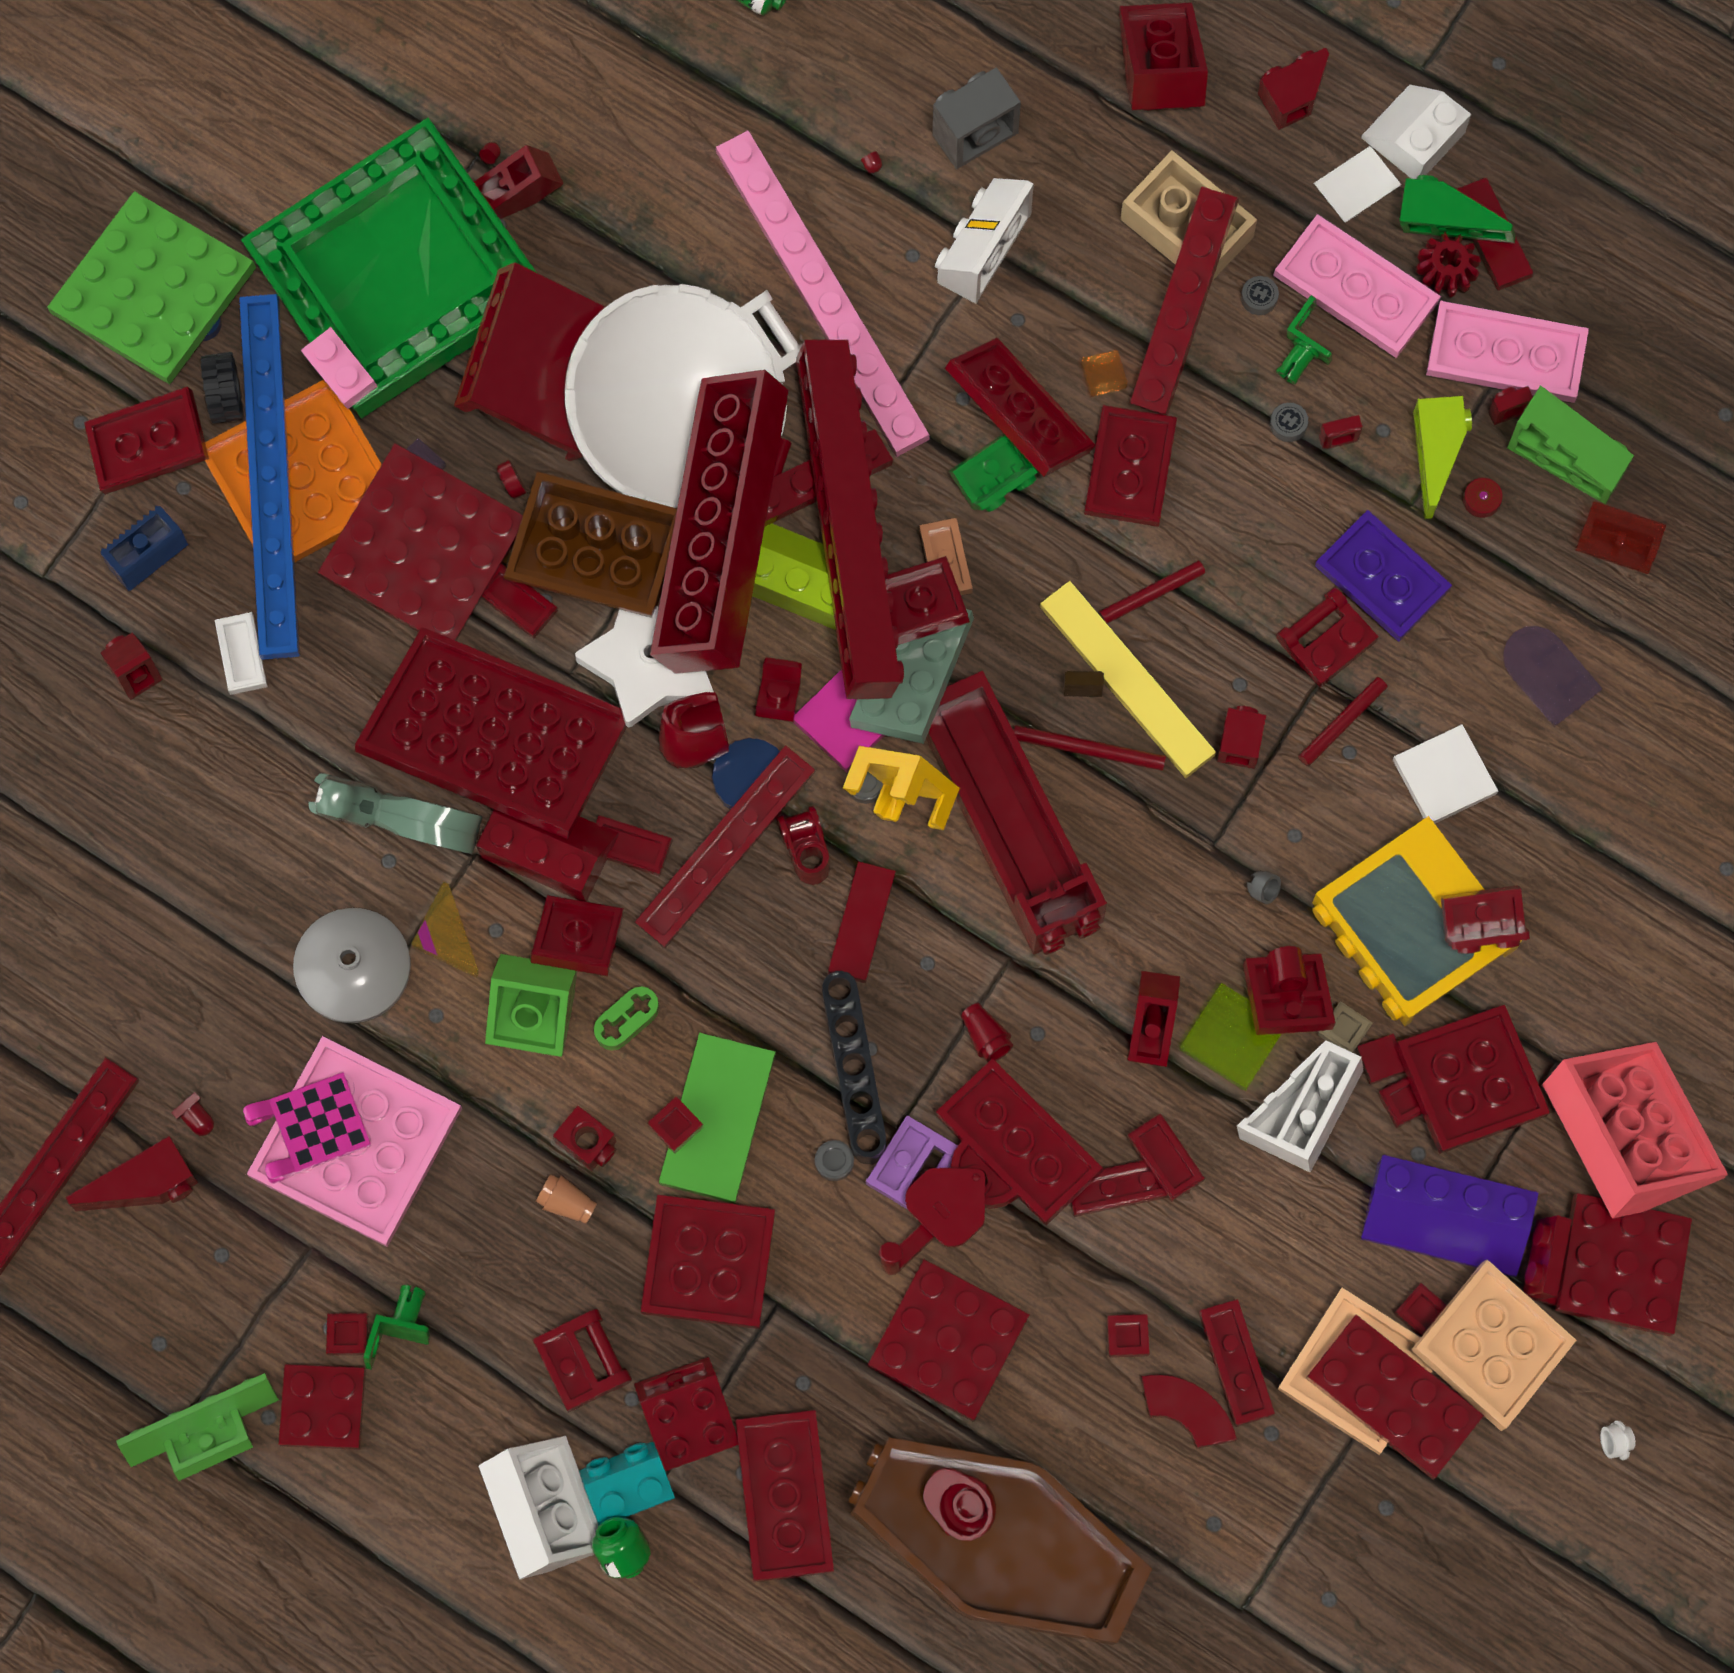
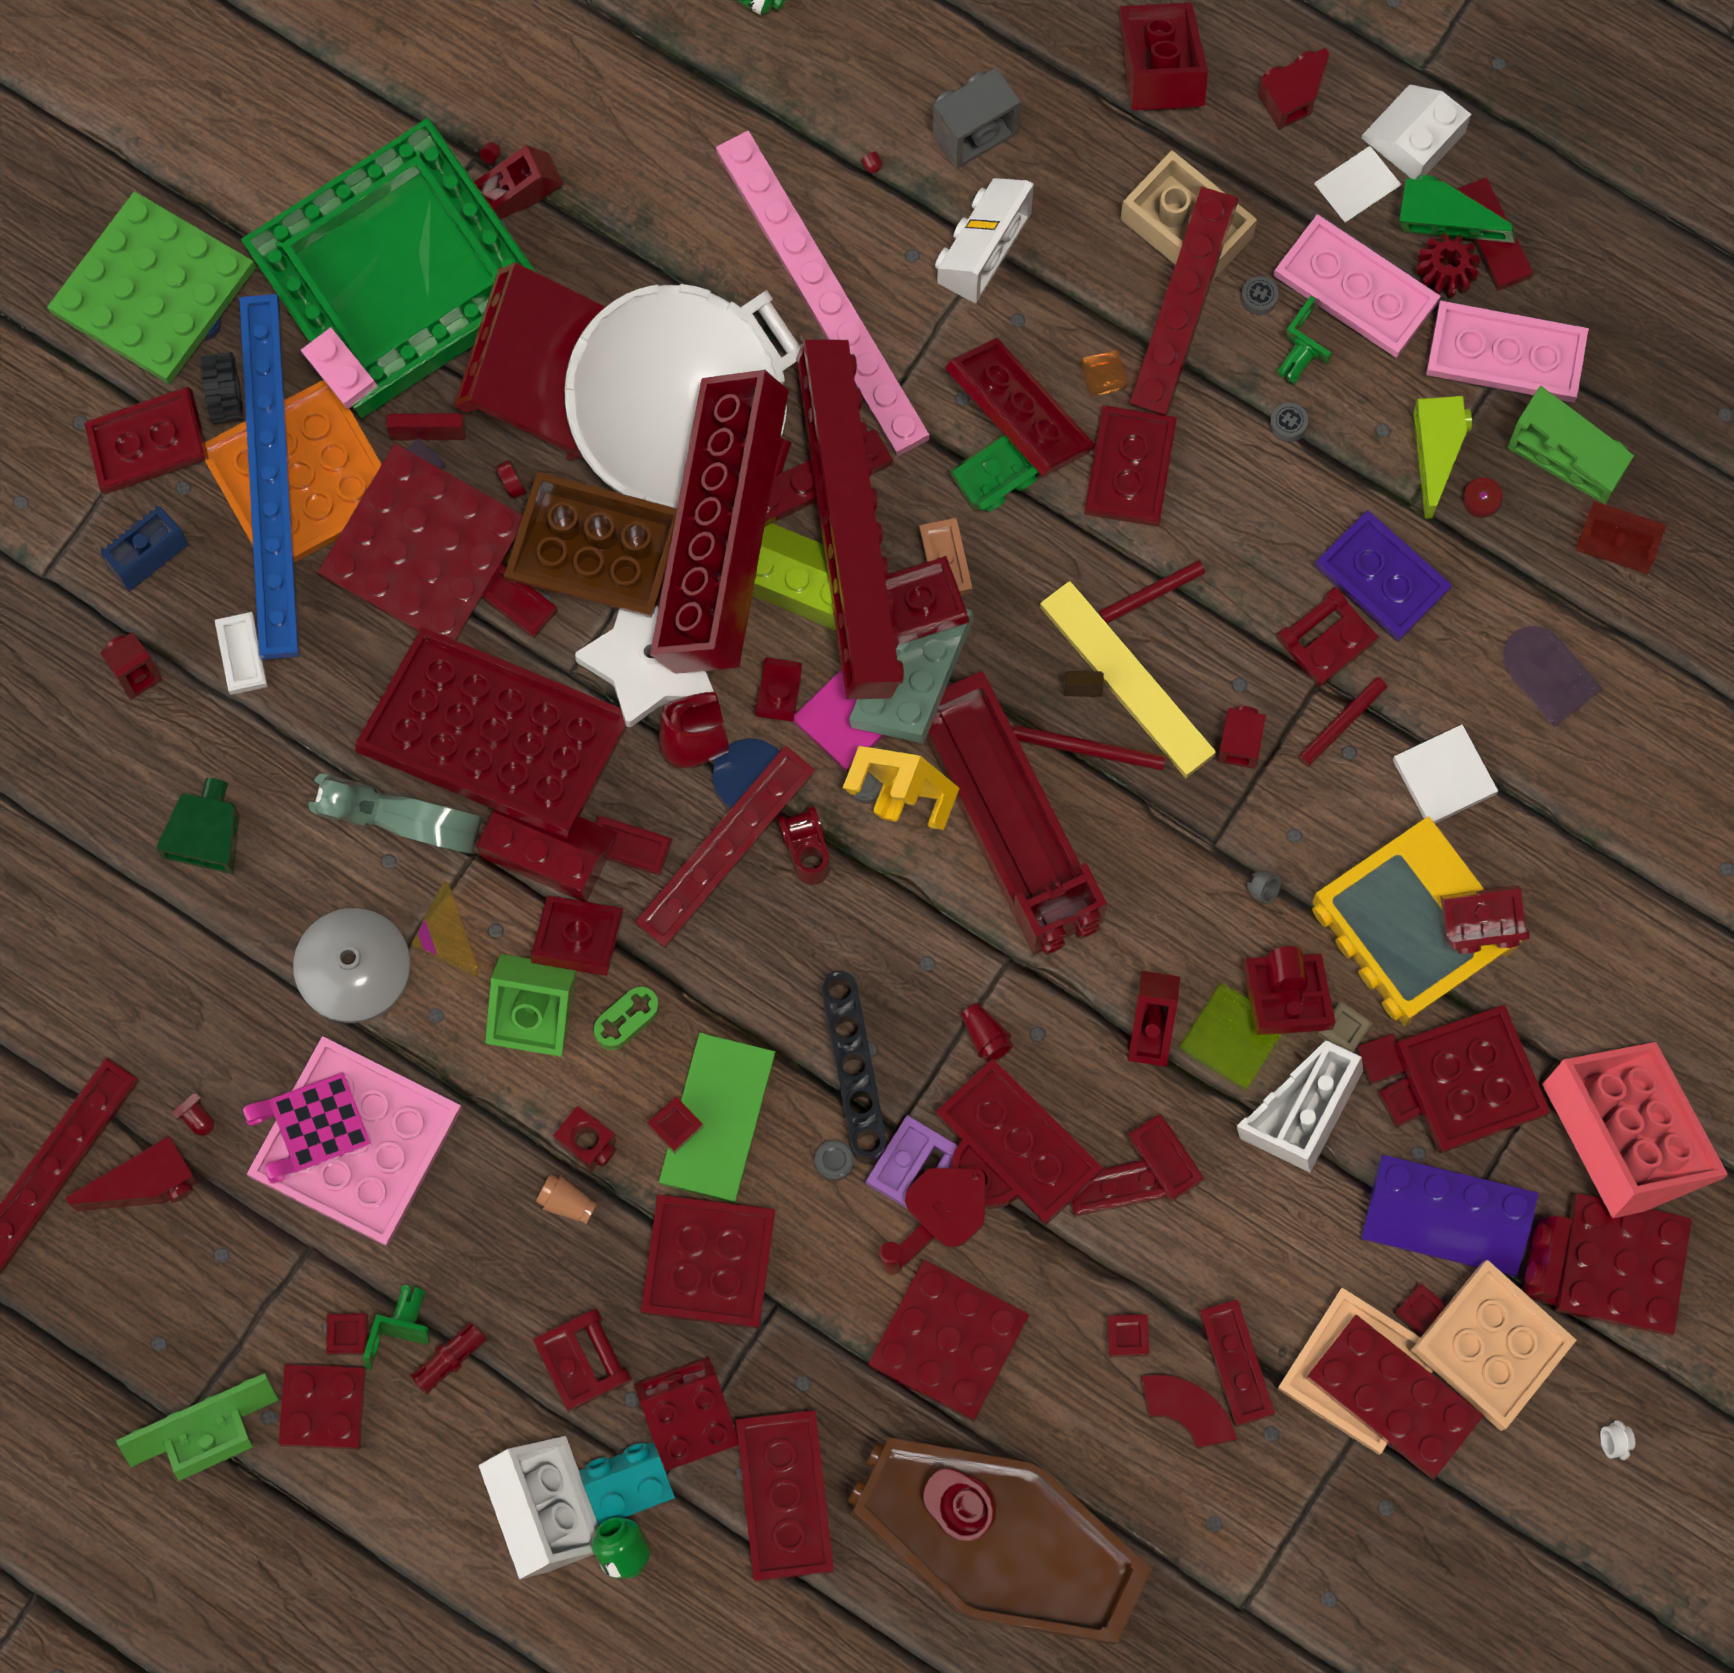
(202, 830): none -> dark green torso
(426, 426): none -> dark red tile
(448, 1358): none -> dark red pin
(862, 920): dark red tile -> none
(1340, 432): dark red tile -> none
(1509, 404): dark red plate -> none

